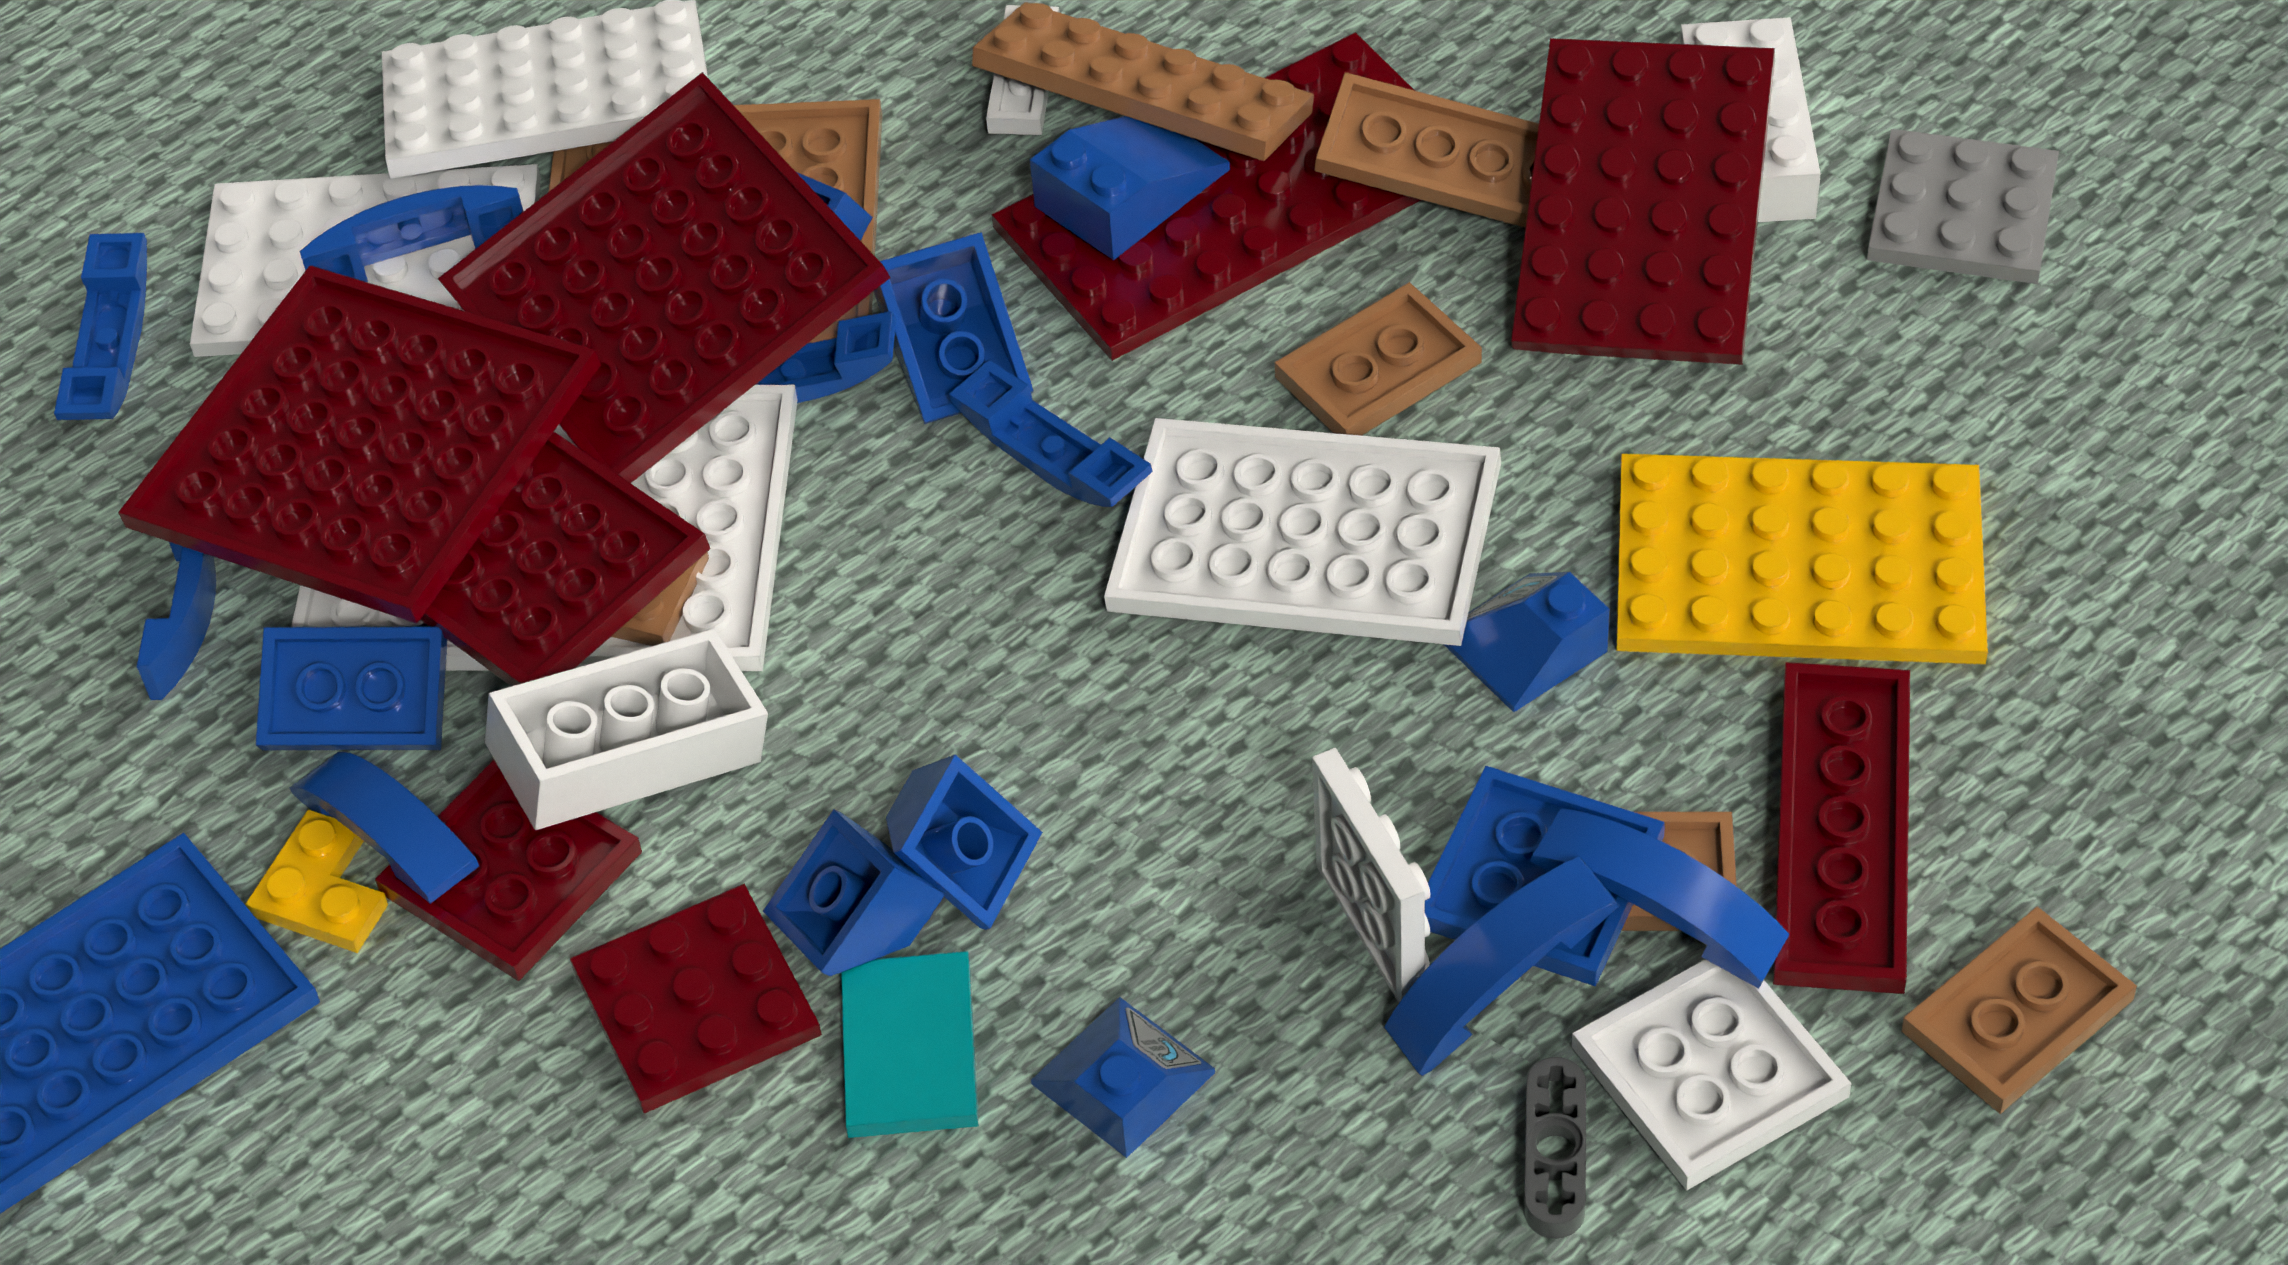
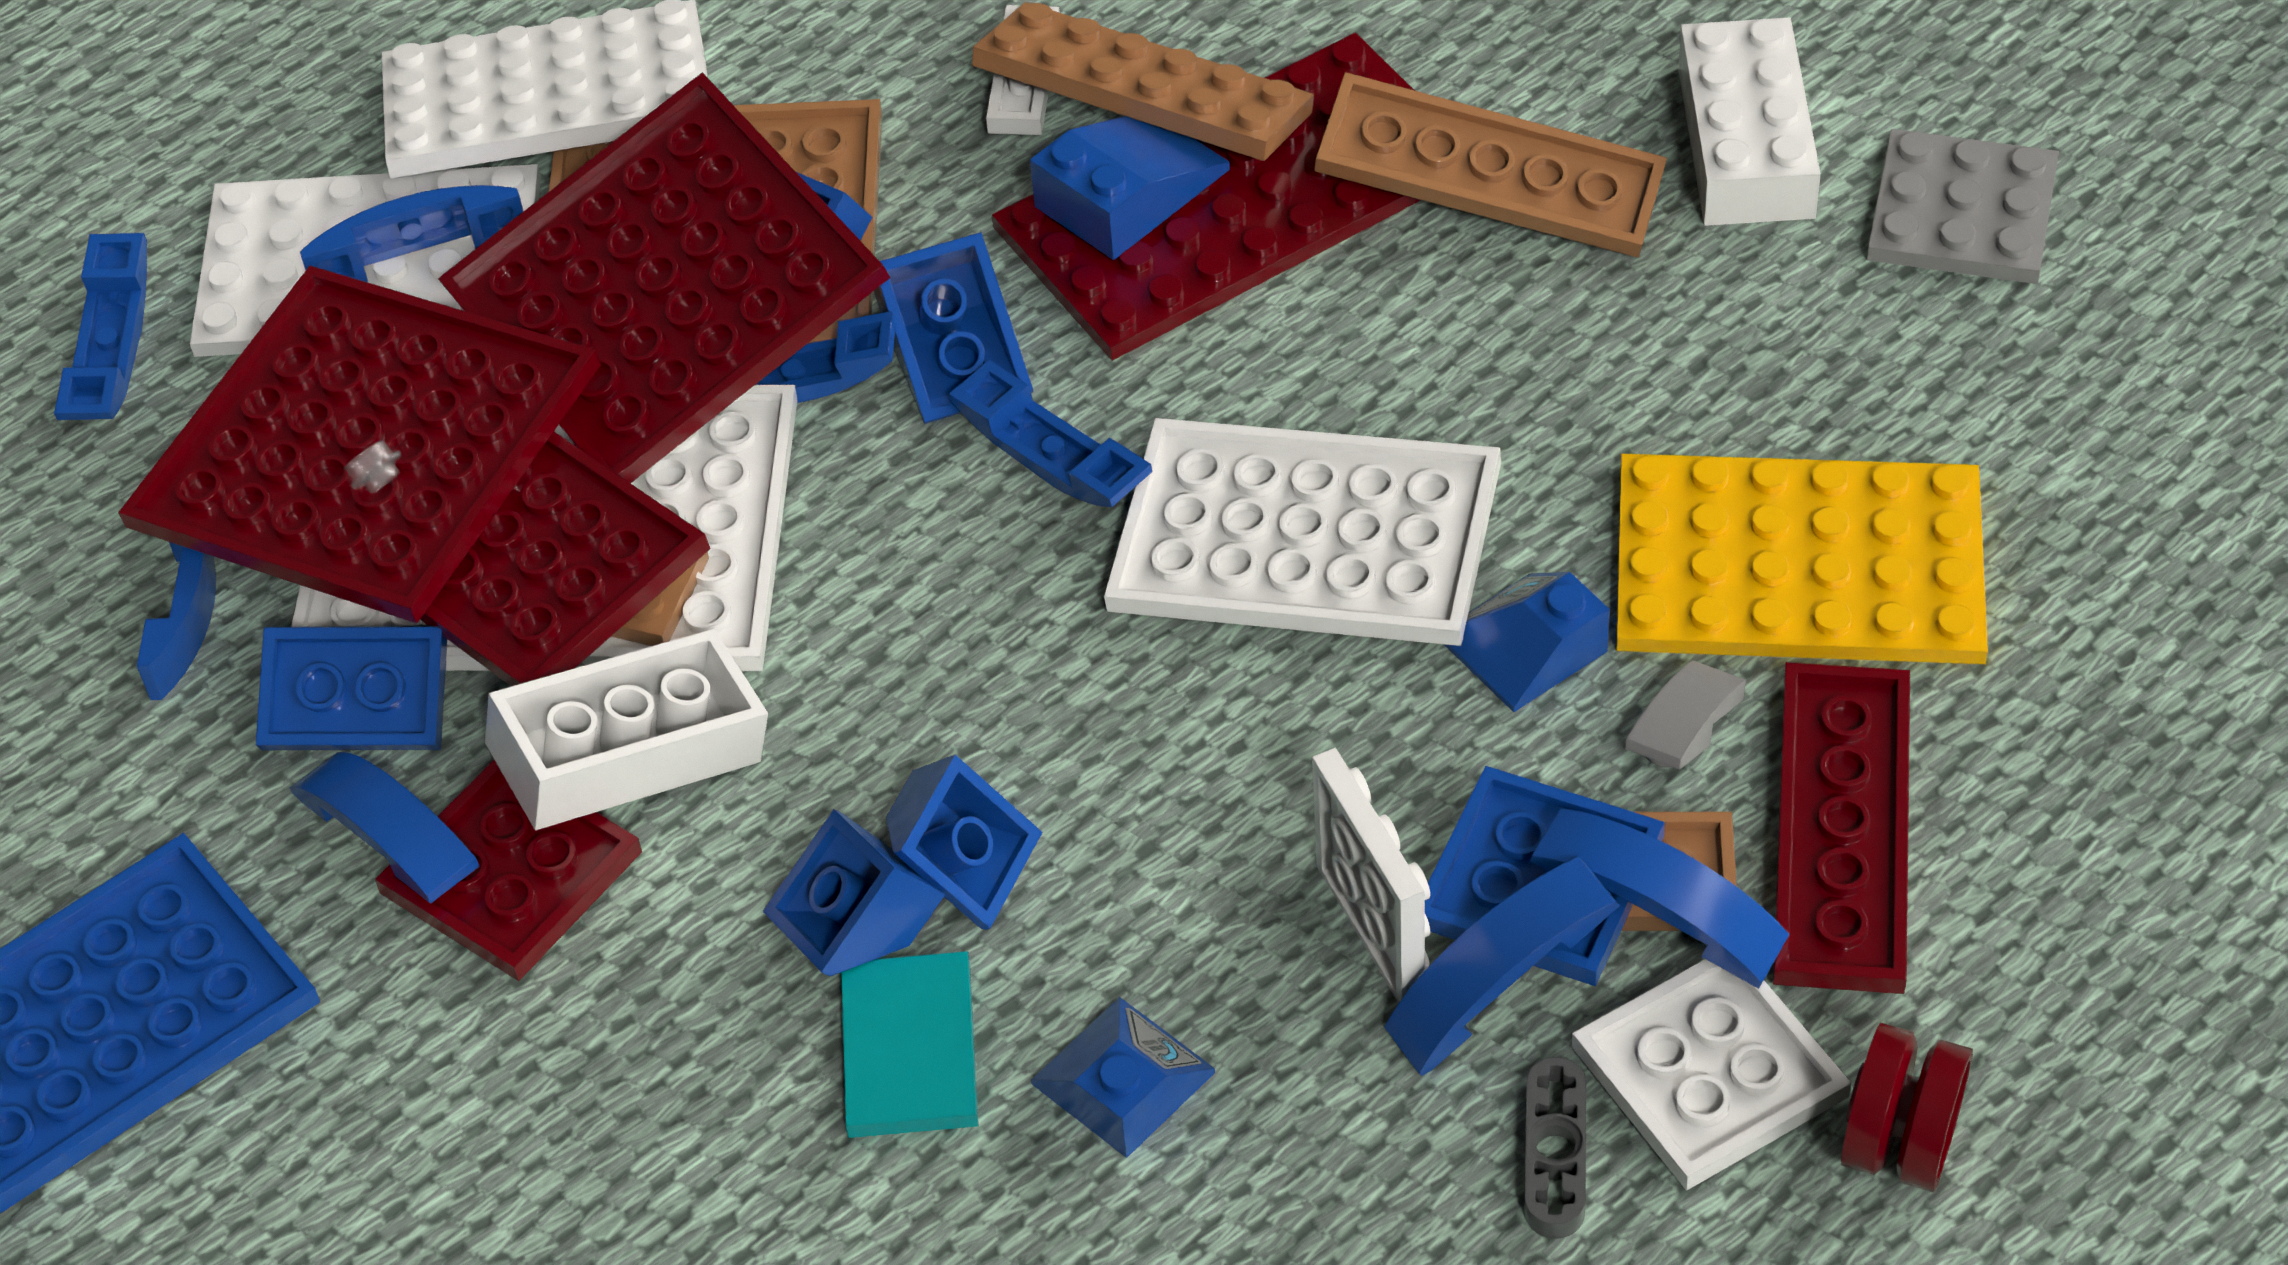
(306, 890): yellow plate -> none
(374, 467): none -> clear plate
(695, 998): dark red plate -> none
(1378, 362): medium nougat plate -> none
(1645, 201): dark red plate -> none
(1683, 713): none -> light grey slope
(1896, 1104): none -> dark red wheel
(2018, 1009): medium nougat plate -> none

